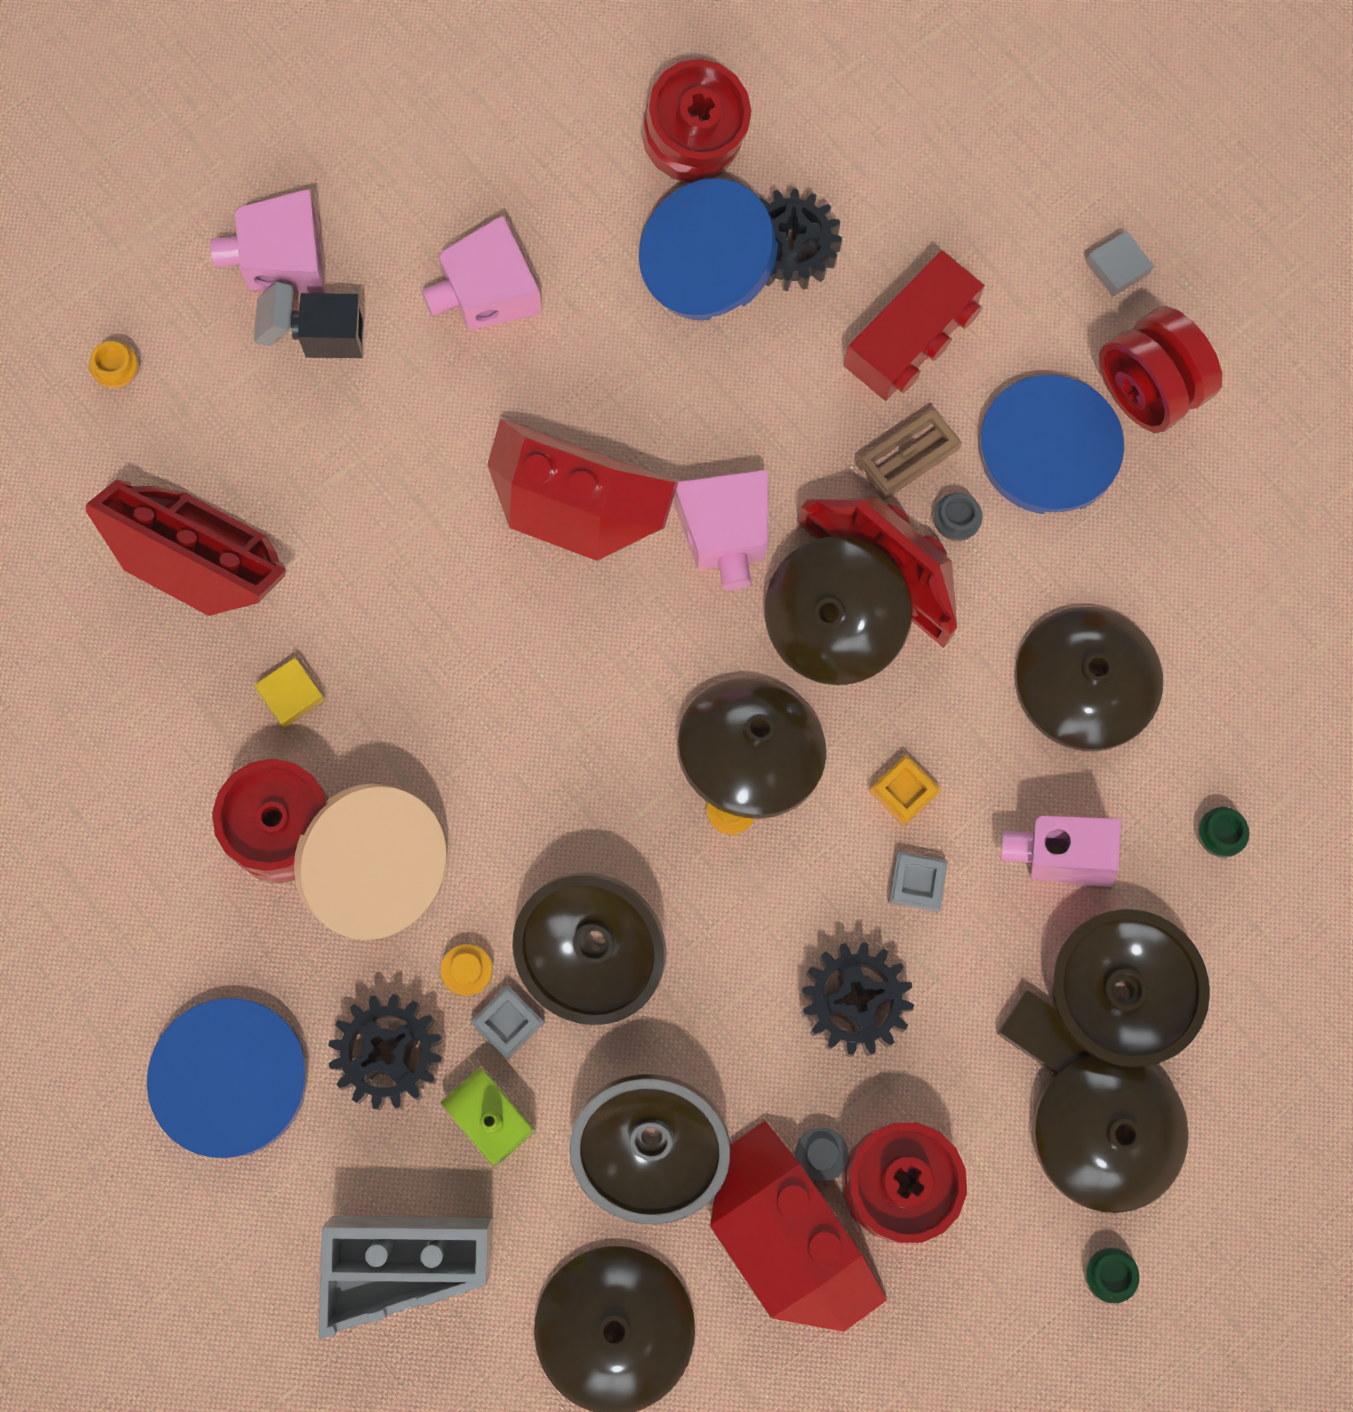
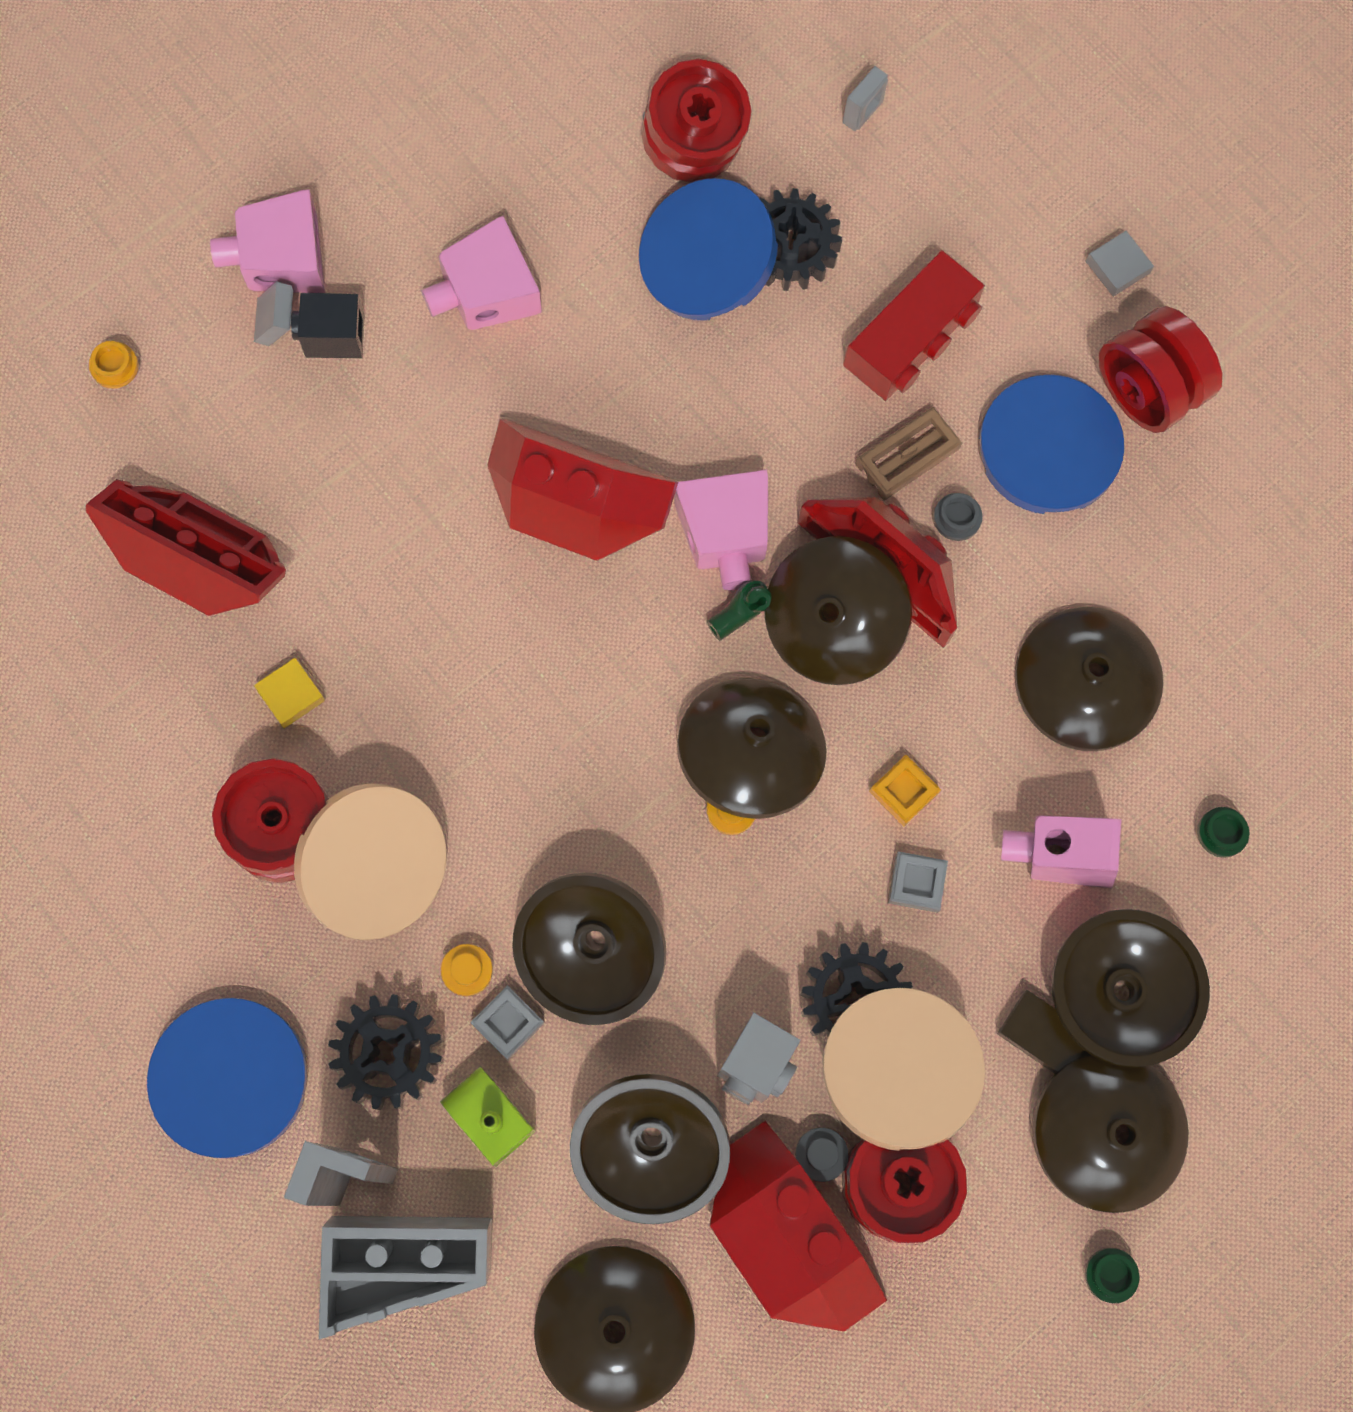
(325, 1172): none -> light grey fence
(745, 605): none -> dark green arm
(759, 1062): none -> light grey brick
(865, 99): none -> light grey tile
(903, 1069): none -> light nougat tile

